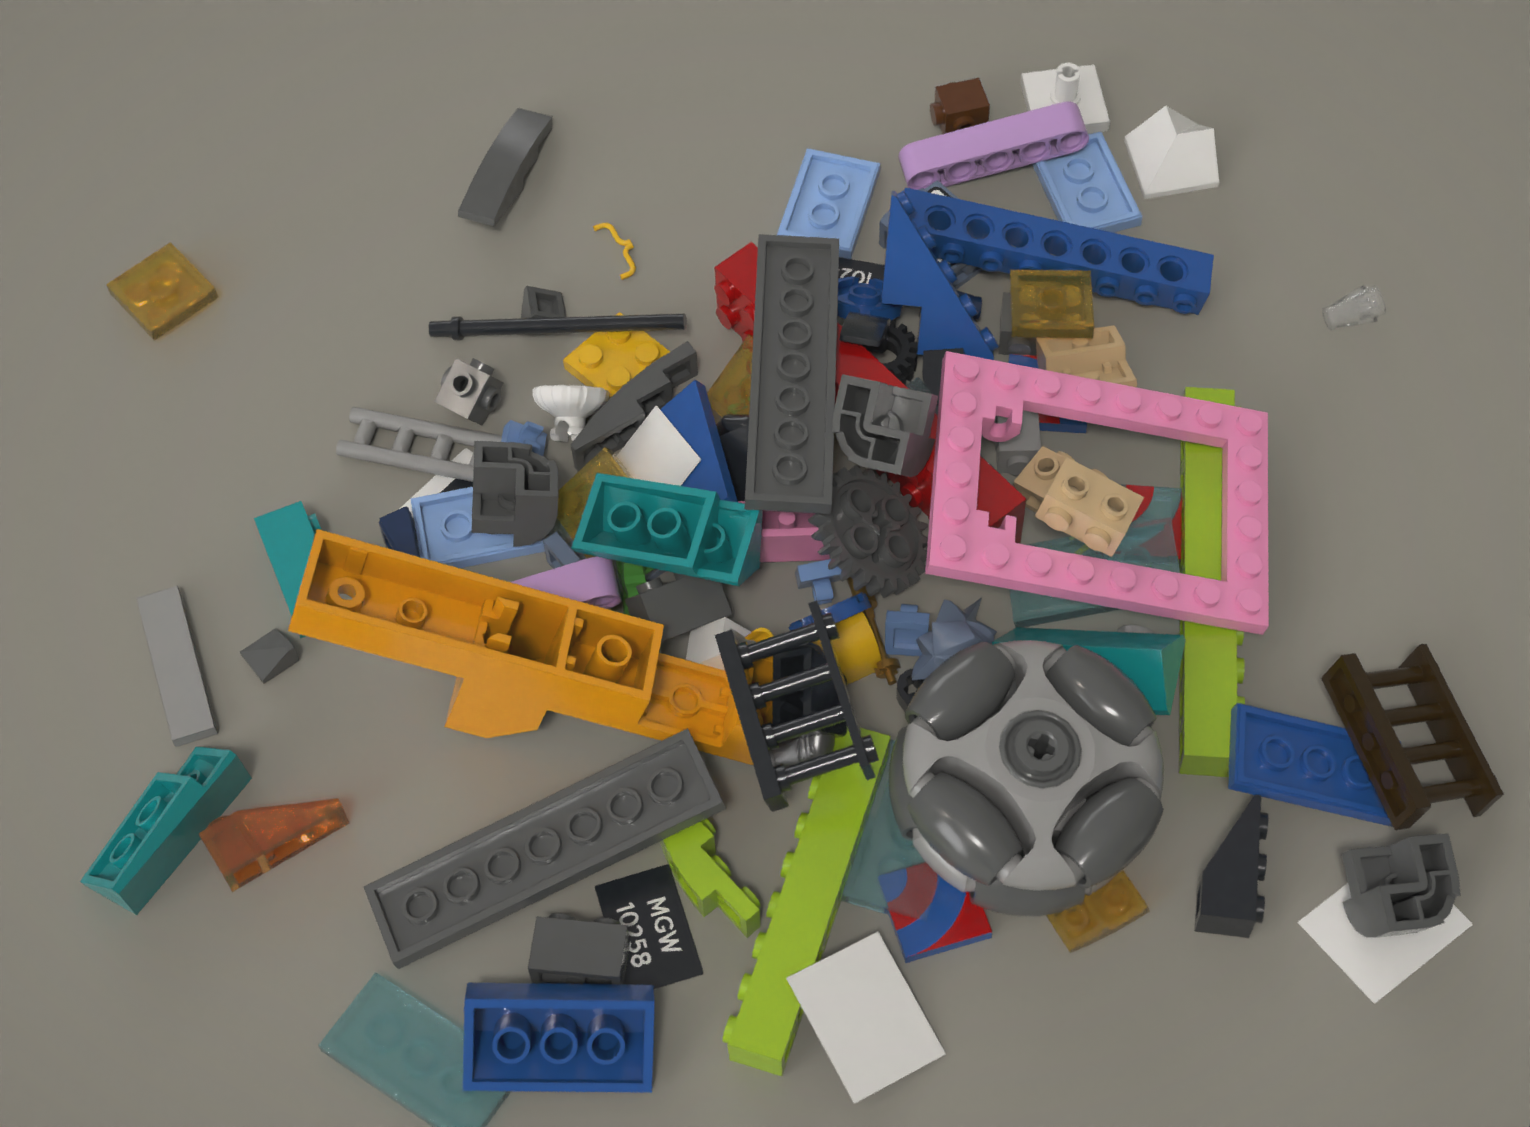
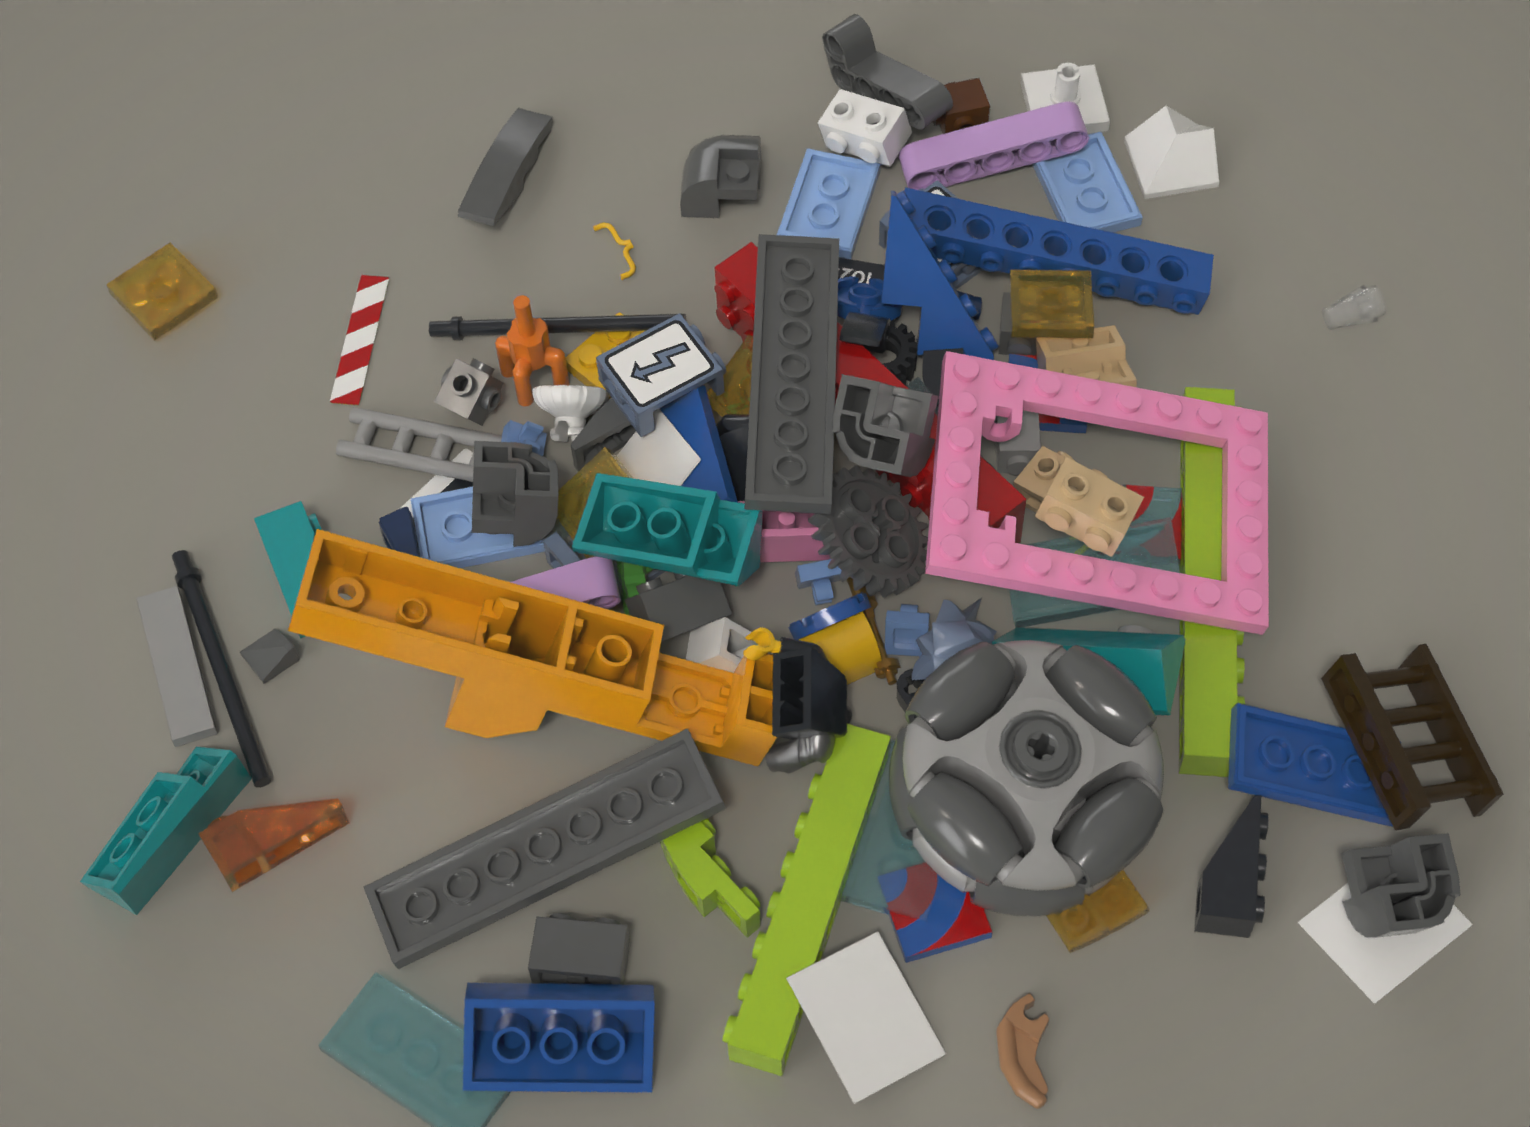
(188, 580): none -> black bar
(359, 340): none -> sticker
(527, 350): none -> orange plant
(542, 303): dark grey slope -> none
(657, 927): black sticker -> none
(658, 369): none -> panel
(720, 170): none -> dark grey brick
(752, 697): black fence -> none
(865, 128): none -> white brick
(866, 72): none -> dark grey beam
(1017, 1050): none -> medium nougat piece

